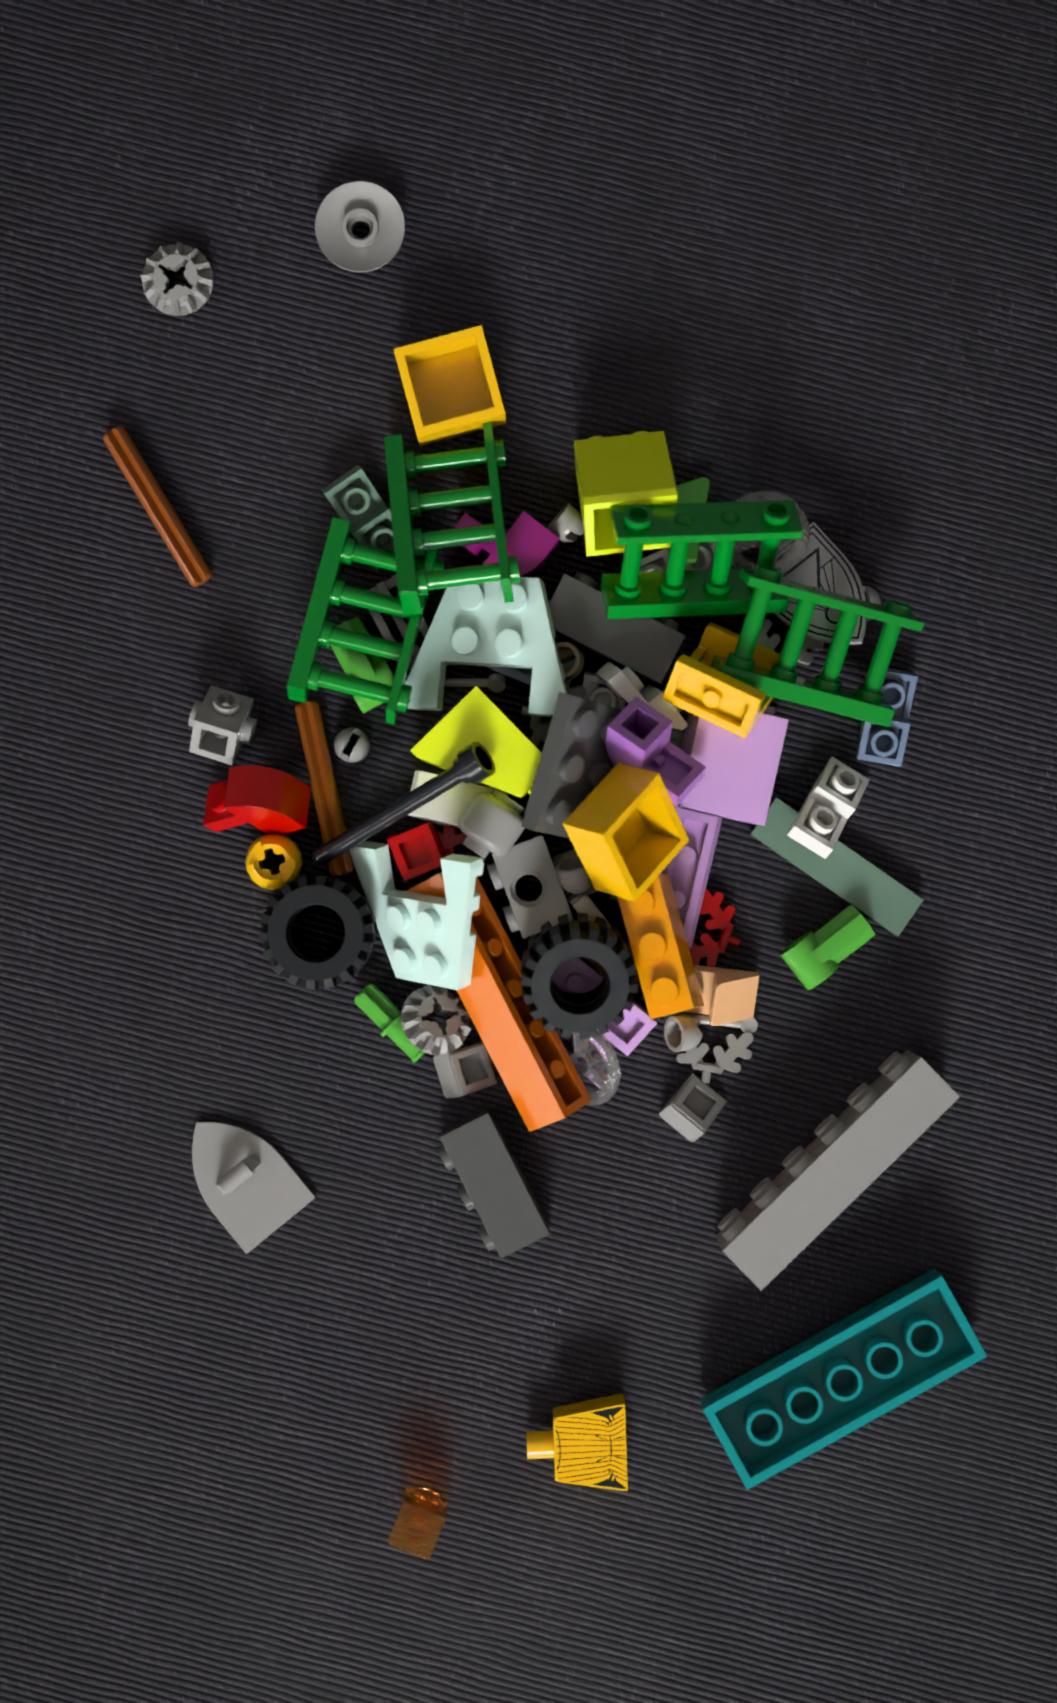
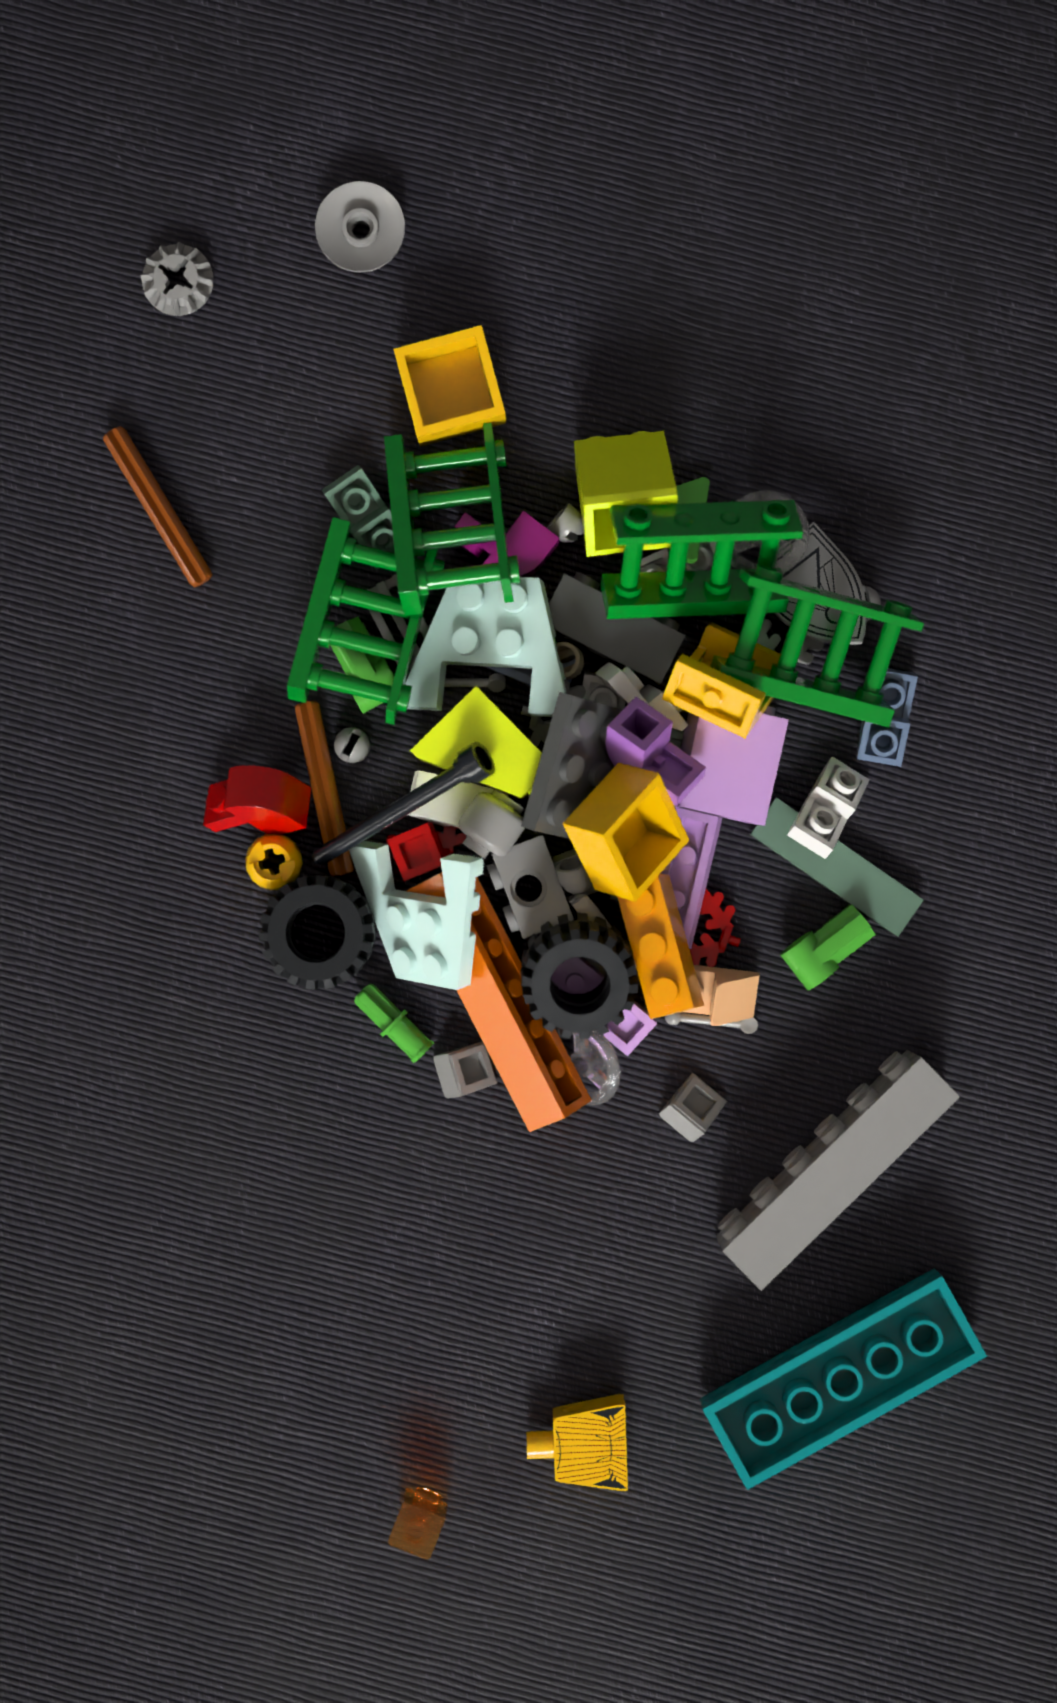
(221, 725): light grey brick -> none
(245, 1182): light grey shield -> none
(427, 1034): light grey gear -> none
(492, 1184): dark grey brick -> none
(682, 1033): light grey hinge -> none
(723, 1059): light grey animal -> none

